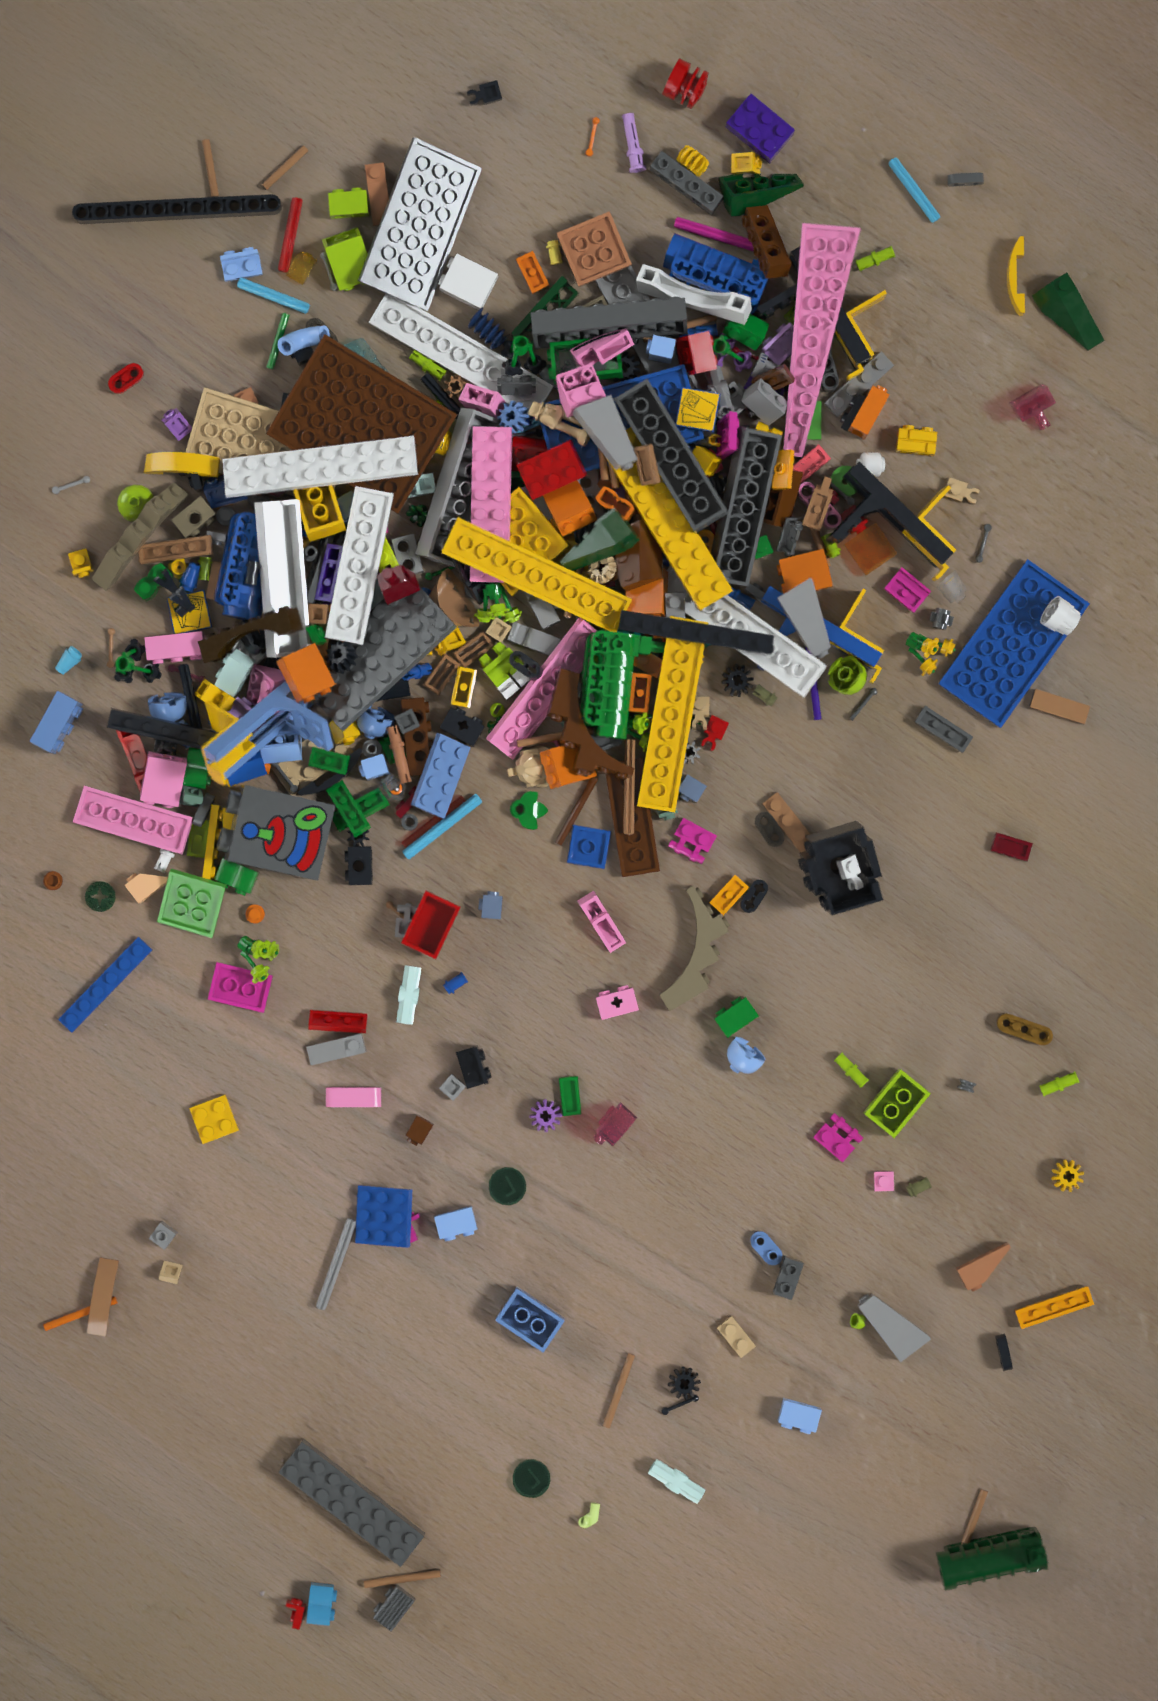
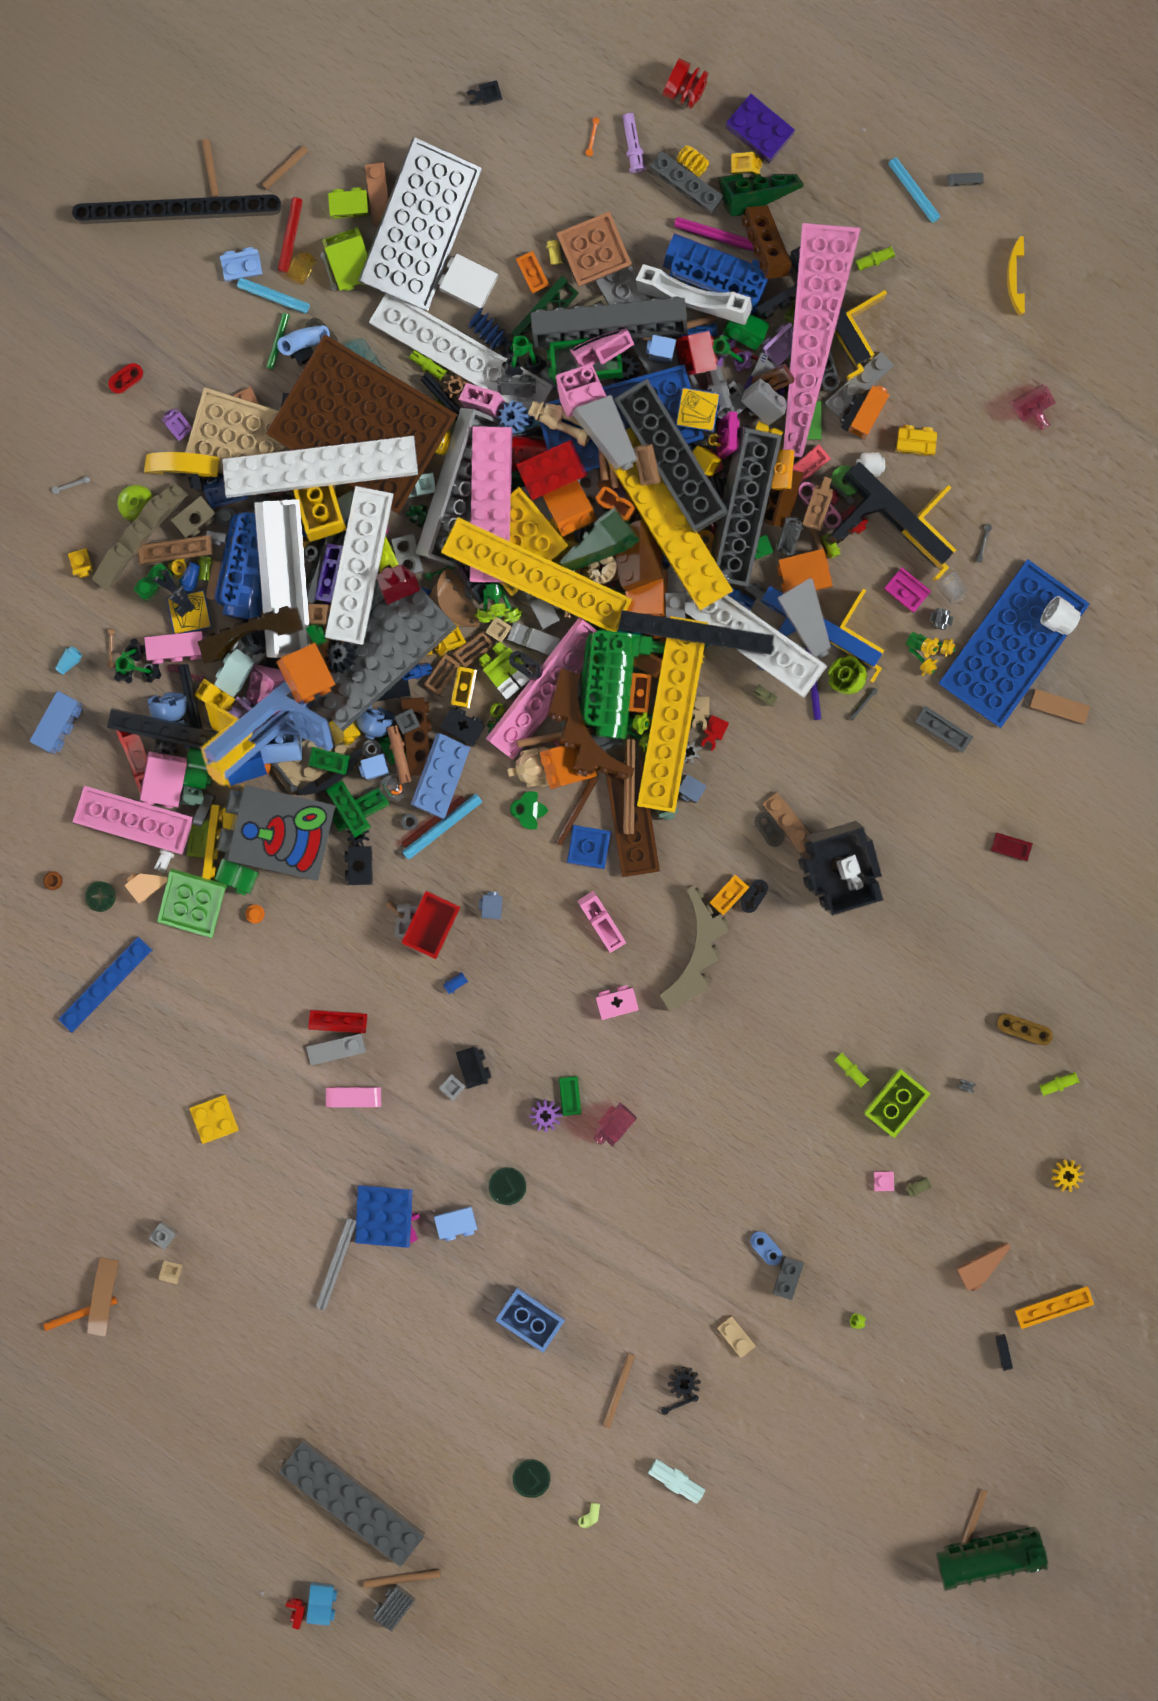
(235, 987): dark pink plate -> none
(252, 572): black pin -> none
(258, 949): lime plant -> none
(404, 806): dark red plate -> none
(408, 995): light aqua piece -> none
(419, 1130): reddish brown brick -> none
(696, 836): dark pink plate -> none
(730, 682): black gear -> none
(735, 1016): green brick -> none
(743, 1057): light blue cylinder -> none
(799, 1415): light blue brick -> none
(833, 1142): dark pink plate -> none
(870, 549): clear orange plate -> none
(895, 1329): light grey slope -> none
(959, 491): tan plate -> none
(1065, 306): dark green wedge -> none

